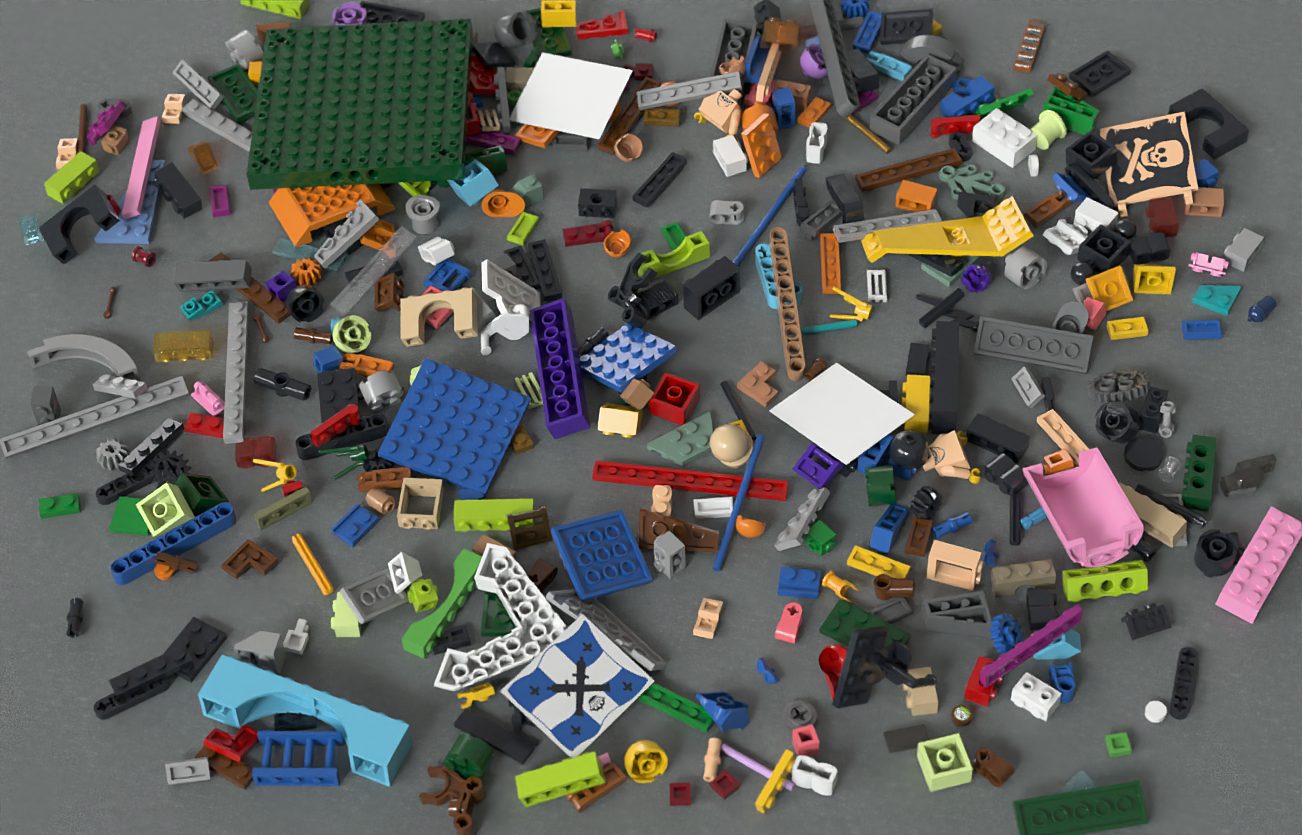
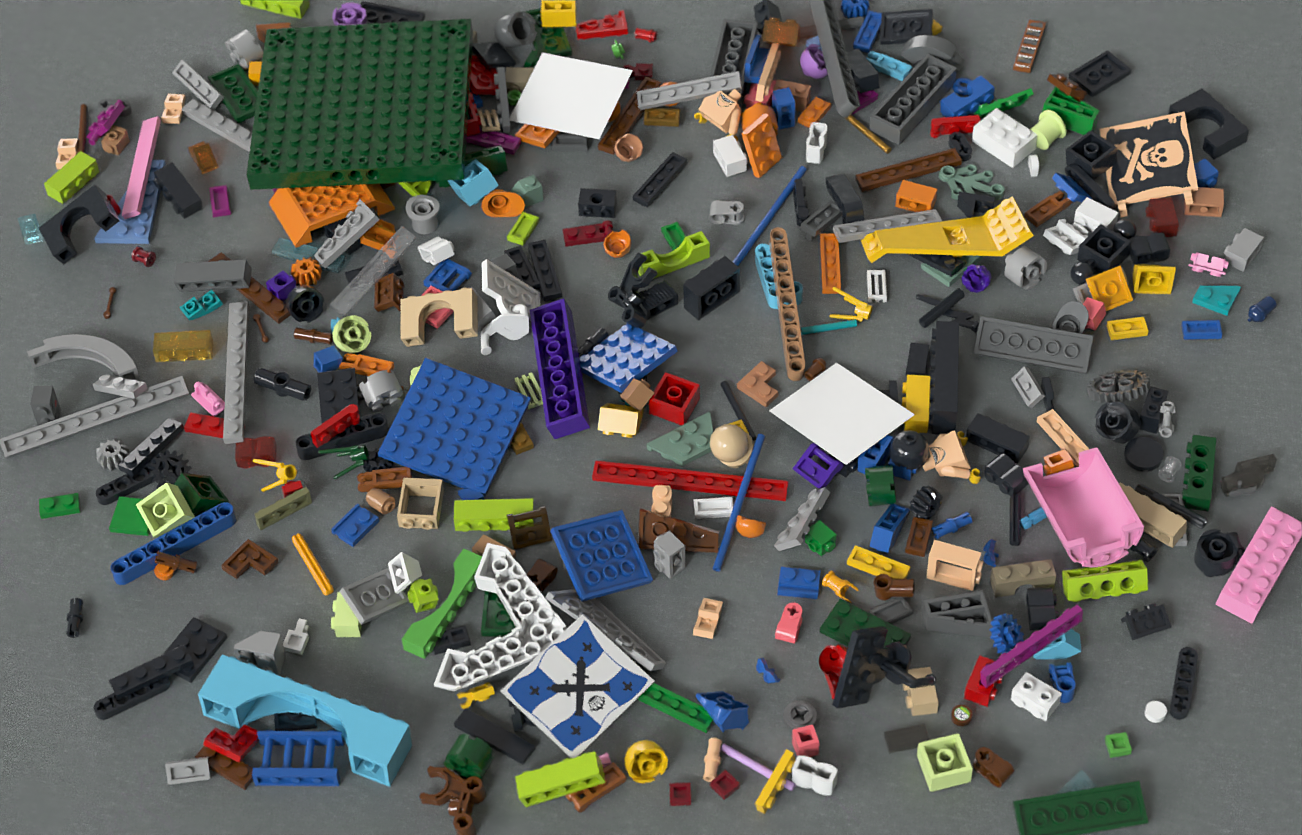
(733, 66): nougat hair -> none

